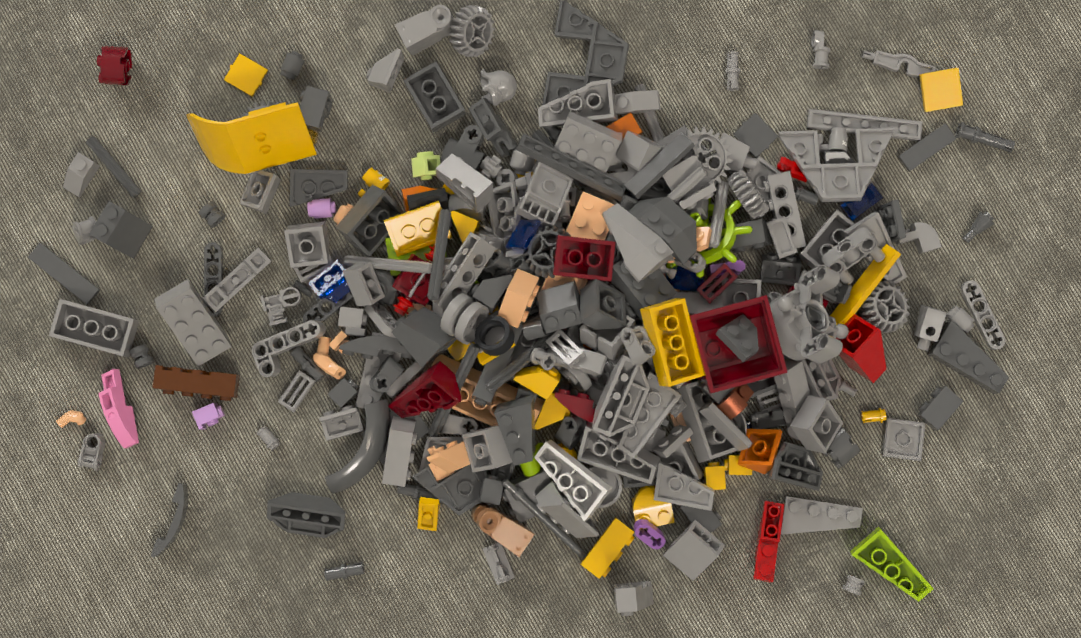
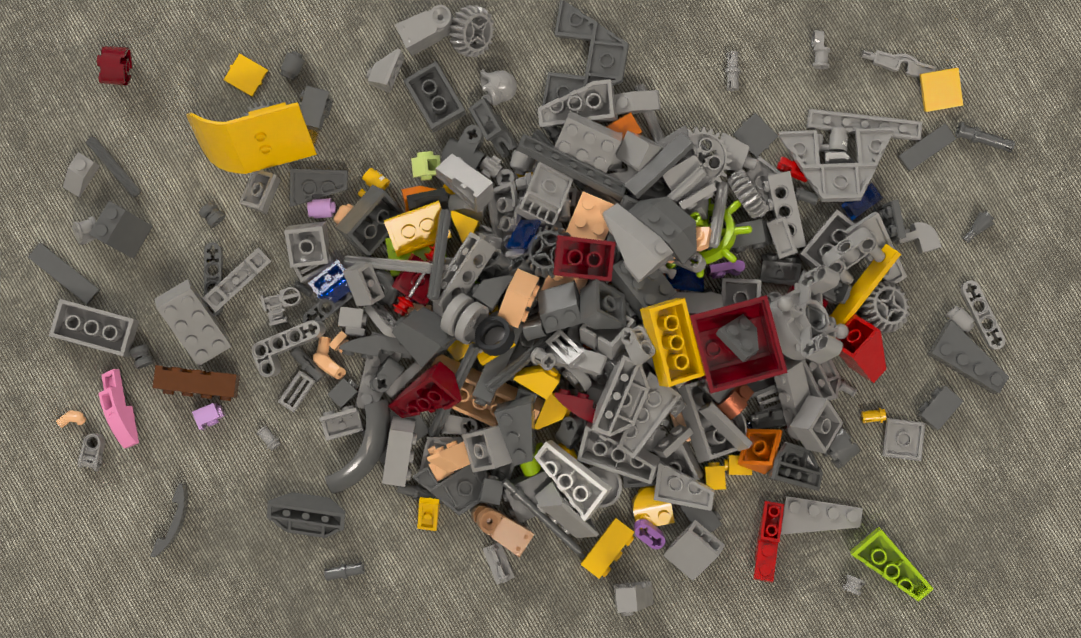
(719, 280): dark red tile -> none
(930, 318): light grey torso -> none

